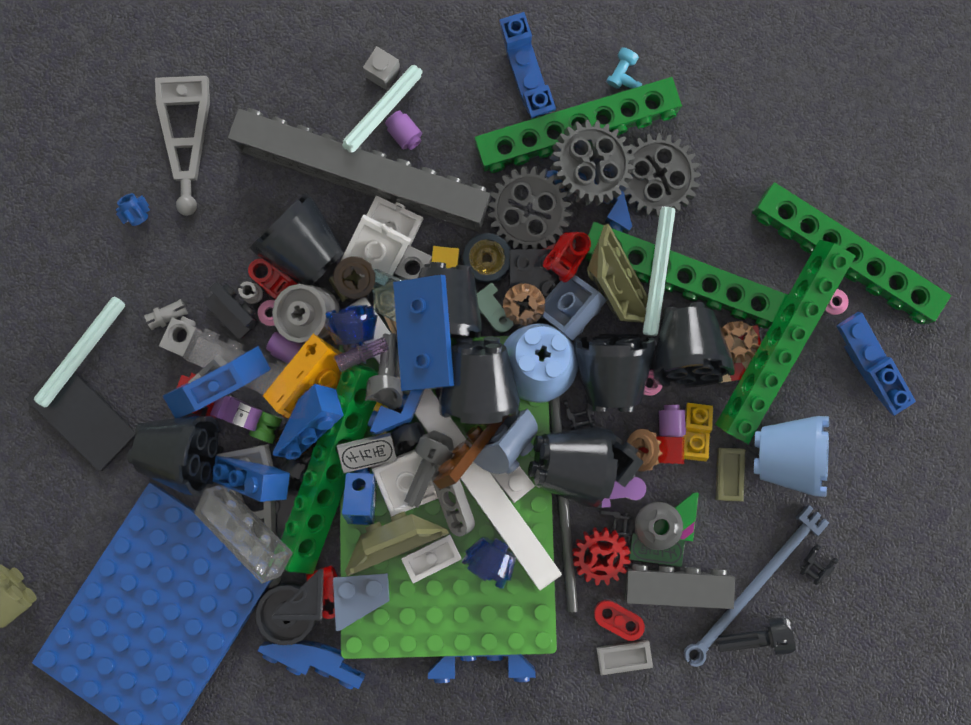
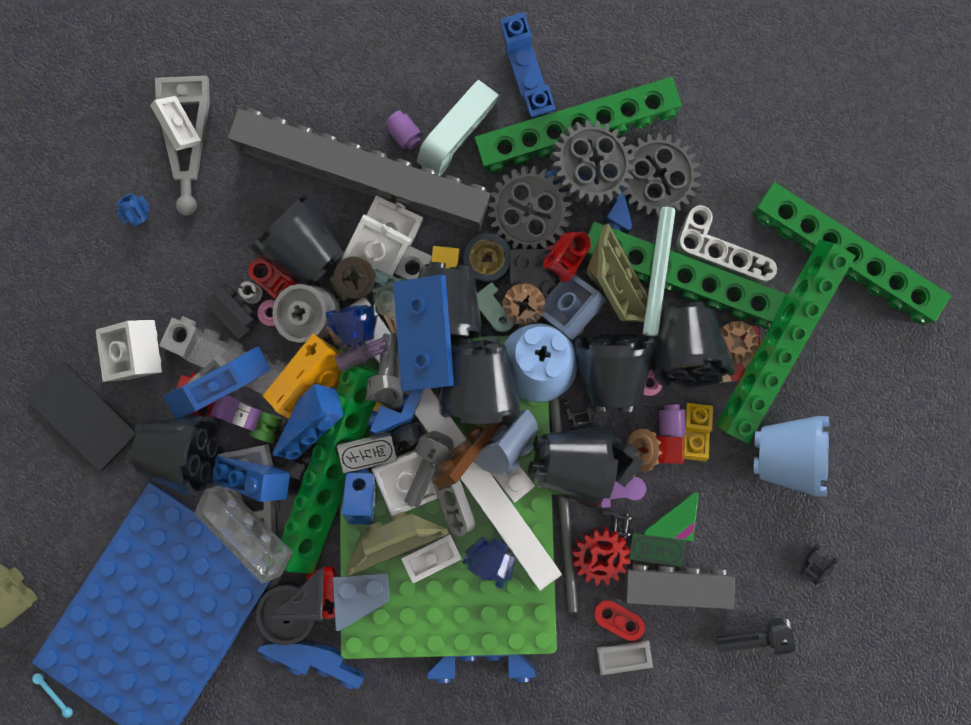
(39, 678): none -> medium azure hinge
(79, 352): light aqua axle -> none
(128, 350): none -> white brick
(164, 315): light grey pin -> none
(175, 123): none -> white plate
(283, 348): medium lavender brick -> none
(381, 68): light grey brick -> none
(382, 108): light aqua axle -> none
(456, 127): none -> light aqua beam
(627, 58): medium azure piece -> none
(648, 516): dark grey piece -> none
(726, 250): none -> white beam
(730, 474): olive tile -> none
(808, 525): sand blue hinge -> none
(843, 299): bright pink plate -> none
(874, 365): blue slope -> none

